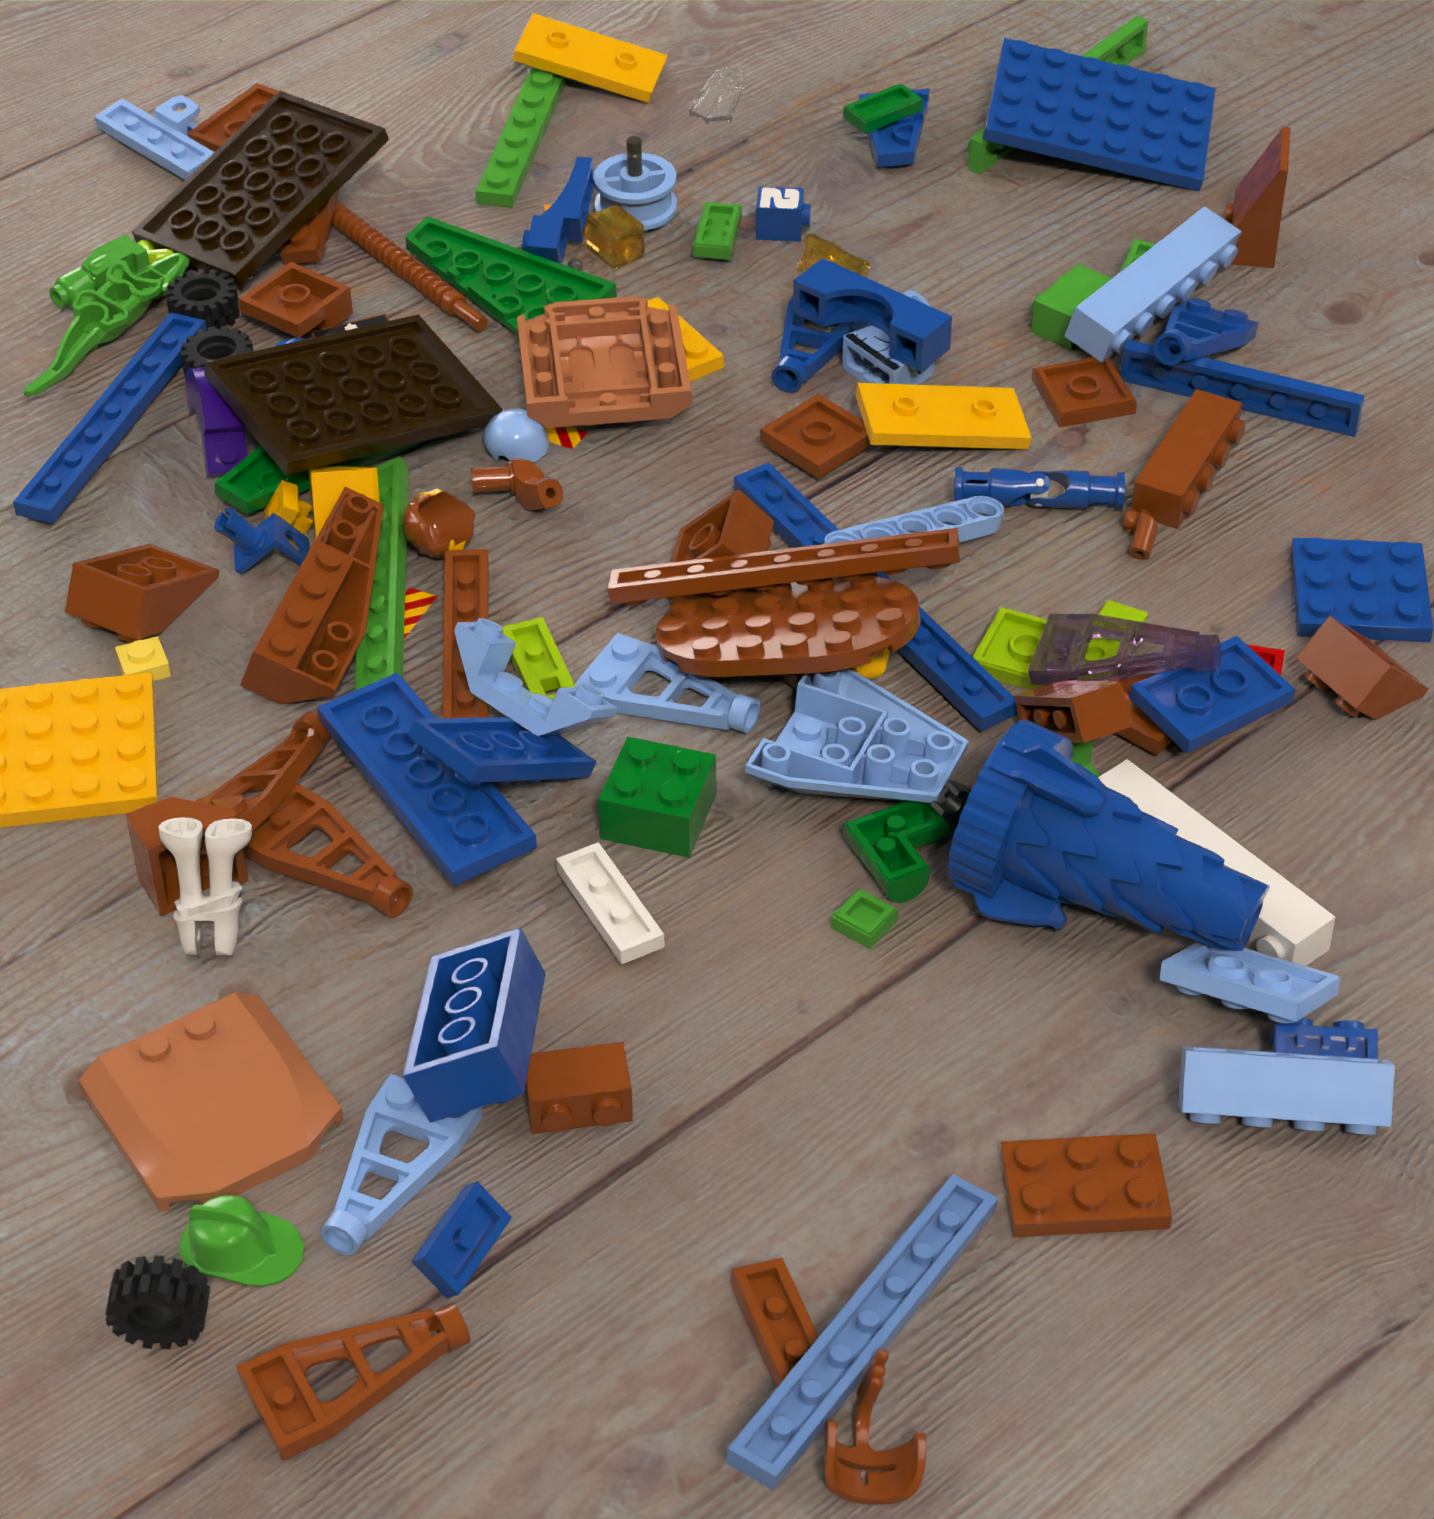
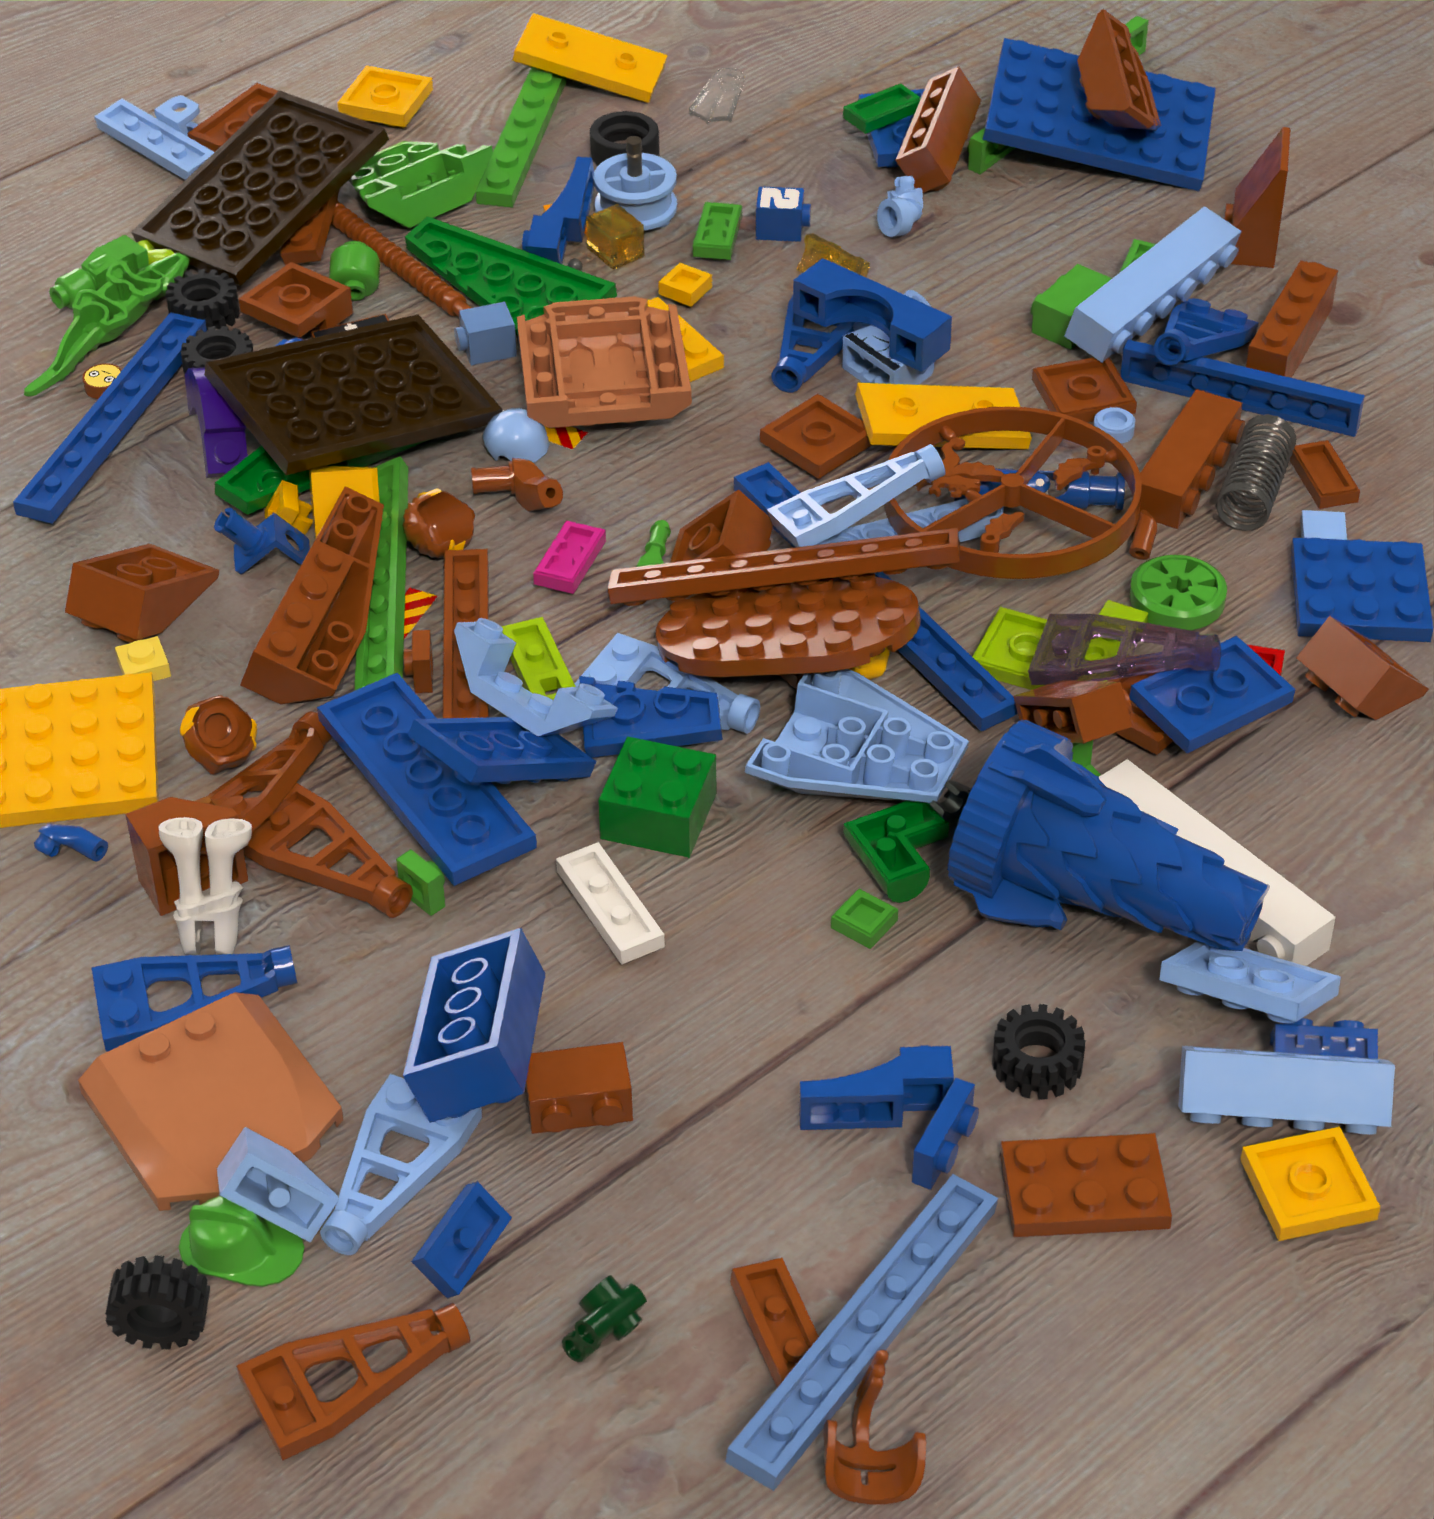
(71, 836): none -> blue arm
(98, 378): none -> tile
(124, 985): none -> blue plate
(218, 733): none -> dark orange hair
(274, 1185): none -> light blue slope
(356, 267): none -> bright green head
(385, 96): none -> yellow plate
(419, 661): none -> dark orange plate
(420, 179): none -> bright green wedge
(425, 880): none -> bright green plate
(486, 333): none -> medium blue brick
(569, 557): none -> dark pink plate
(608, 1312): none -> dark green plate
(618, 127): none -> black tyre
(656, 546): none -> bright green piece
(659, 716): none -> blue wing
(685, 284): none -> yellow plate
(808, 524): none -> light blue plate
(879, 1095): none -> blue slope
(901, 208): none -> light blue arm
(938, 1144): none -> blue plate
(939, 130): none -> dark orange brick
(1014, 491): none -> dark orange piece
(1034, 1072): none -> black tyre
(1116, 77): none -> dark orange wedge
(1117, 423): none -> light blue tile
(1178, 591): none -> bright green wheel
(1269, 495): none -> dark grey piece
(1294, 320): none -> dark orange brick
(1309, 1183): none -> yellow plate
(1323, 525): none -> light blue tile
(1324, 474): none -> dark orange tile

